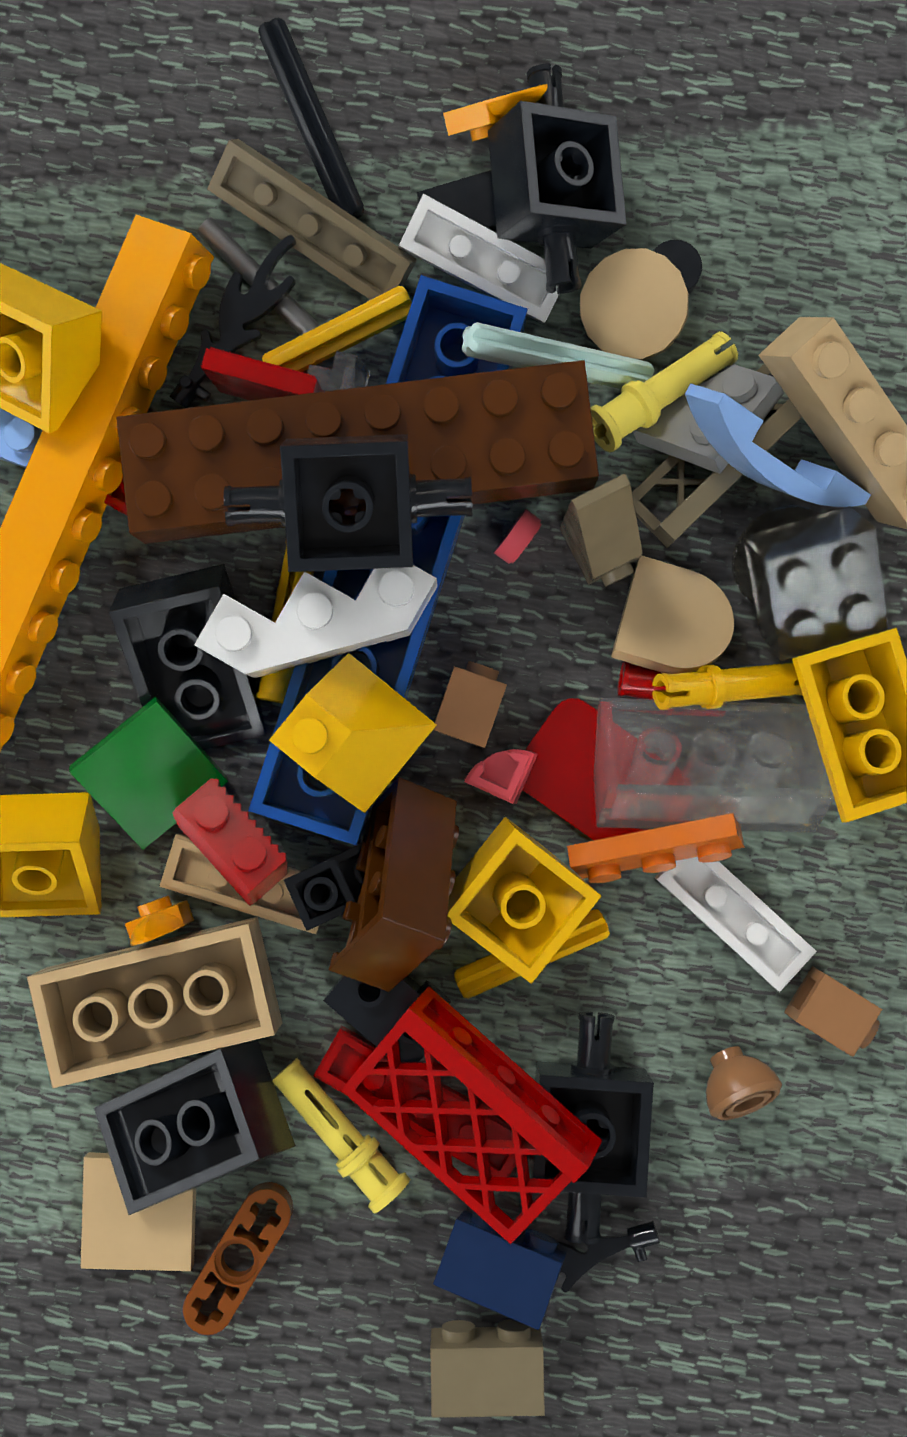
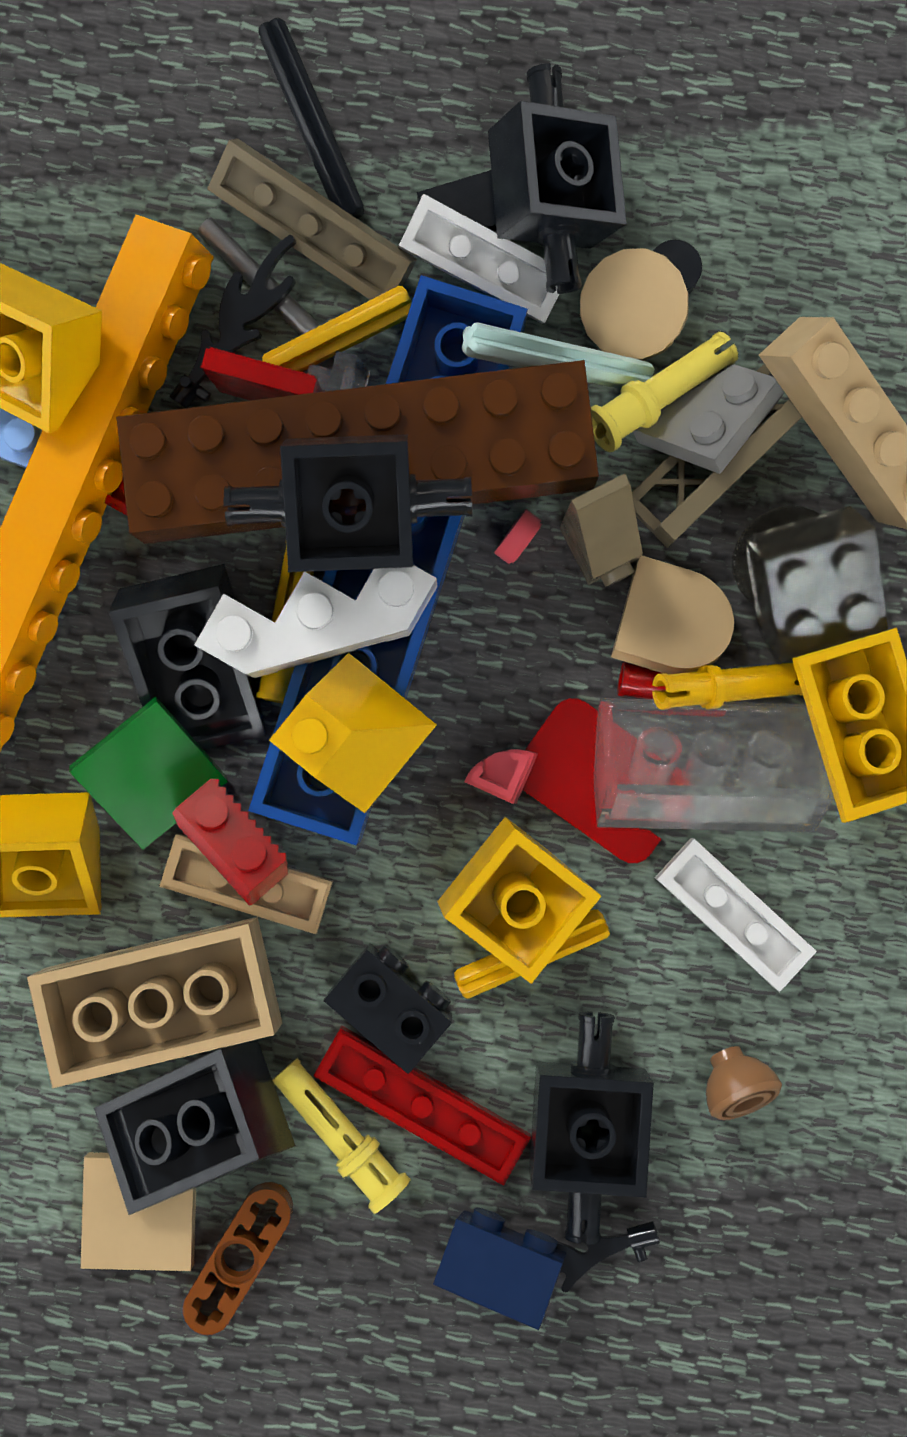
(158, 919): light orange plate -> none
(325, 888): black slope -> none
(404, 886): reddish brown wedge -> none
(470, 704): medium nougat brick -> none
(483, 115): light orange plate -> none
(486, 1370): dark tan brick -> none
(505, 1093): red fence -> none
(656, 848): orange plate -> none
(731, 432): light blue slope -> none
(834, 1012): medium nougat brick -> none

